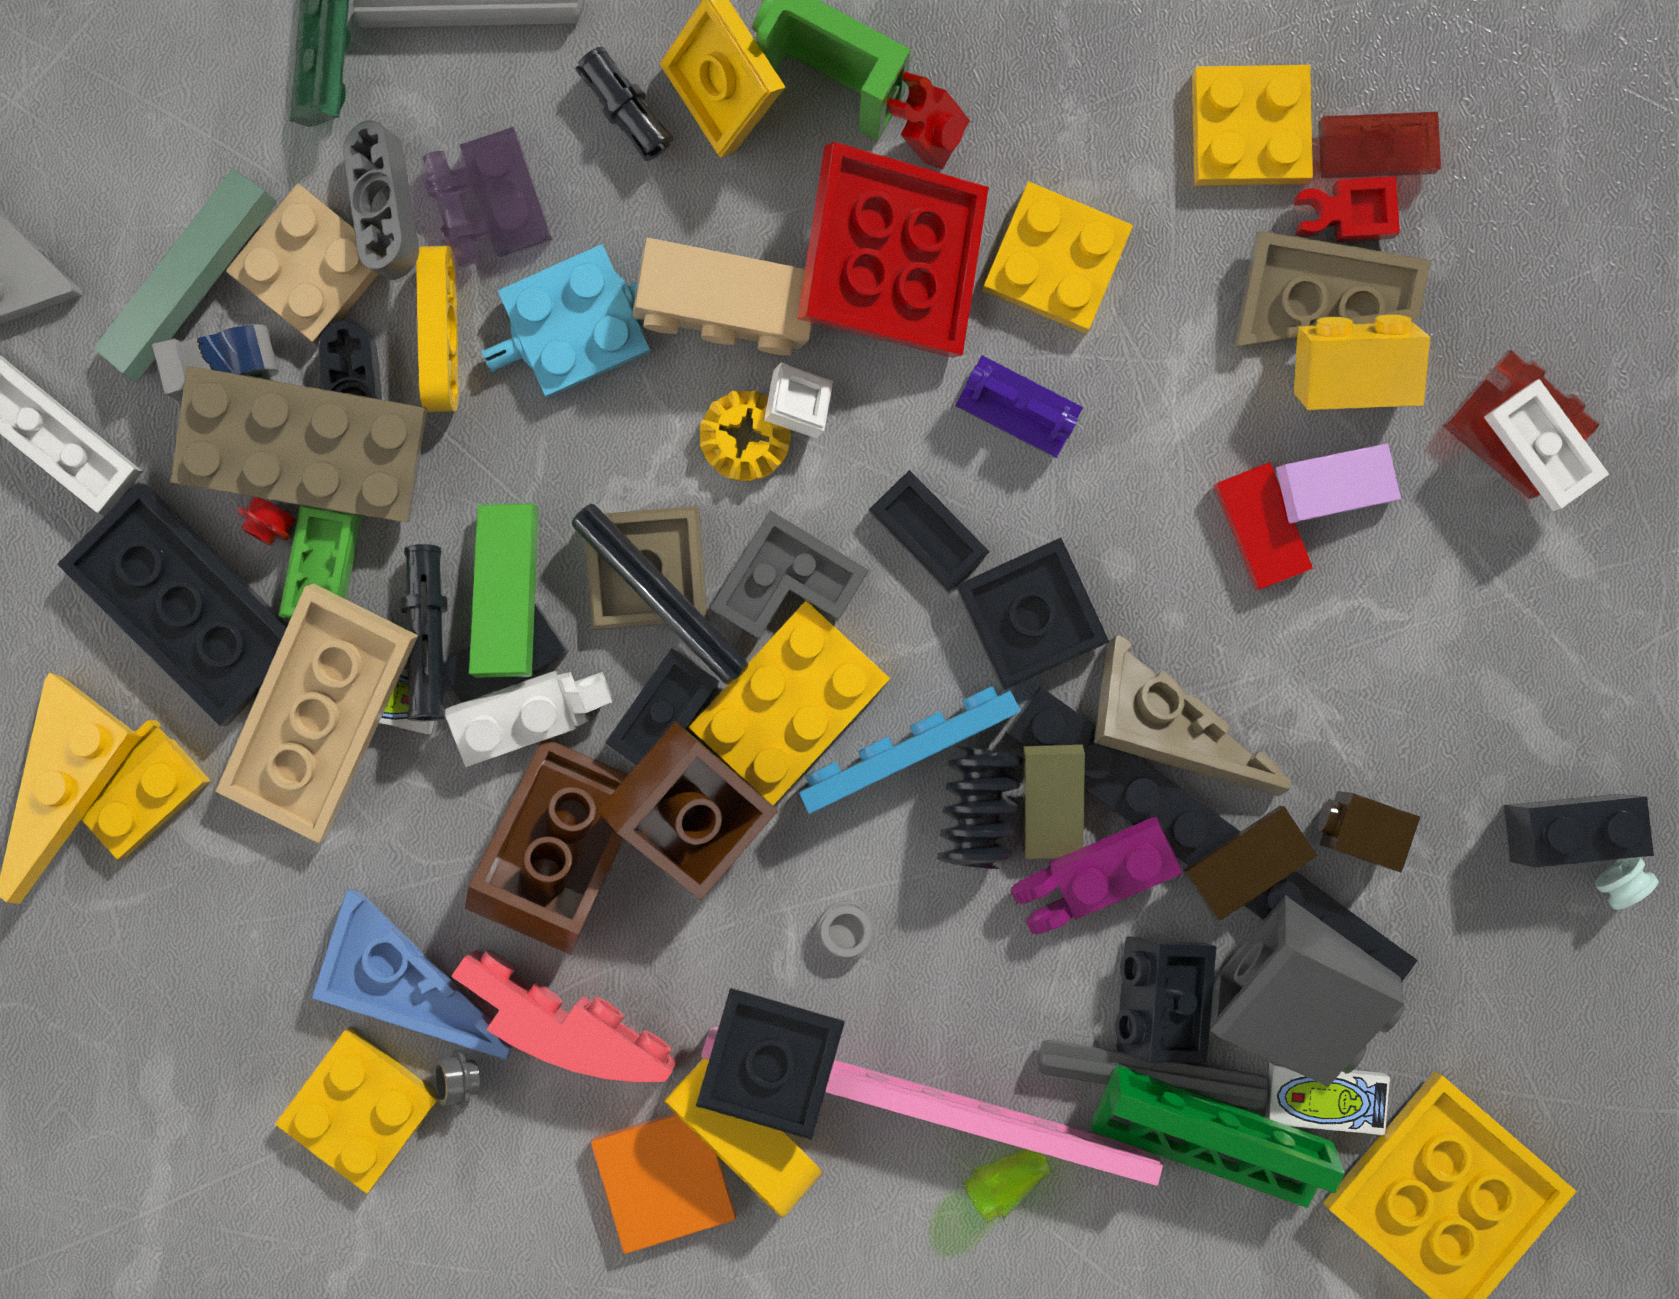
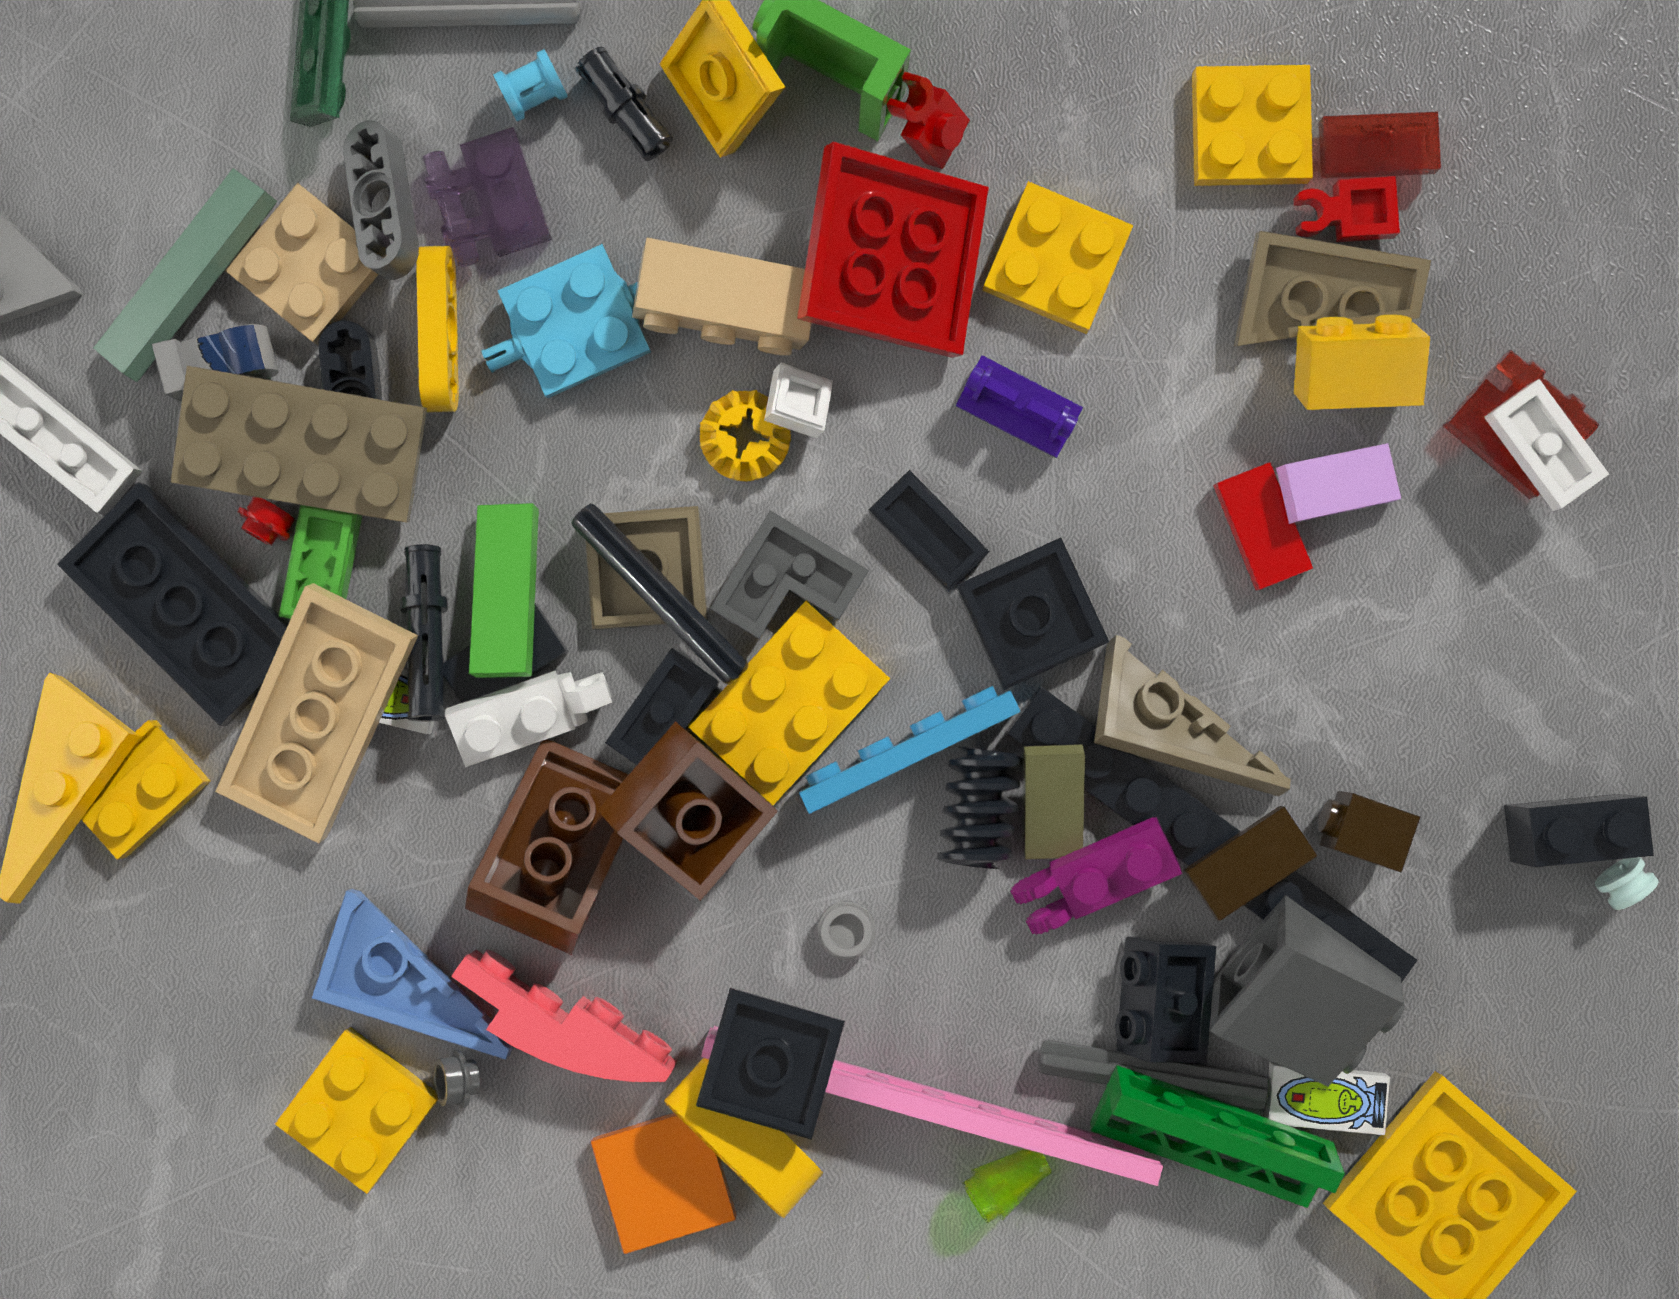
(530, 85): none -> medium azure bush

